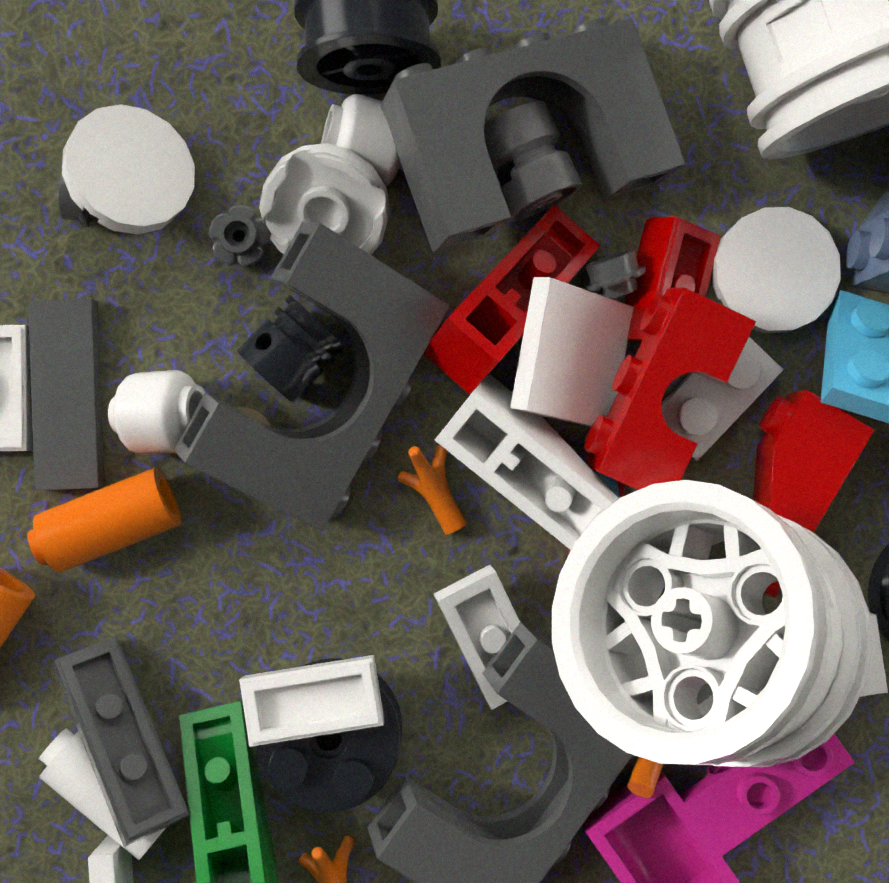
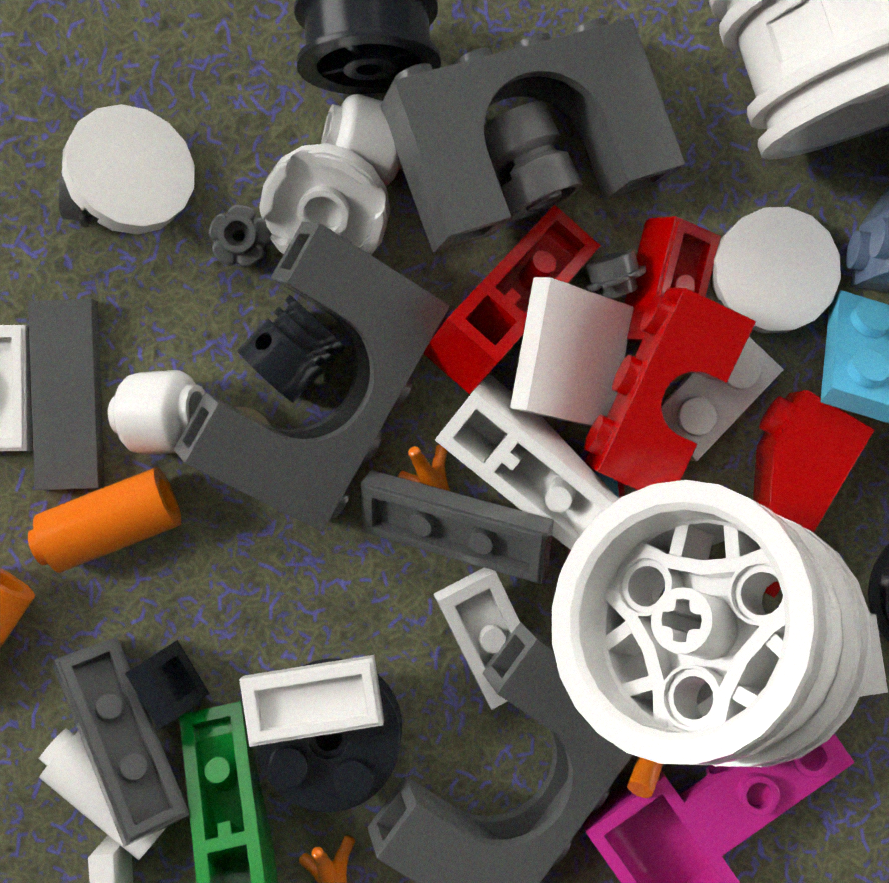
(167, 684): none -> black plate
(456, 526): none -> dark grey tile

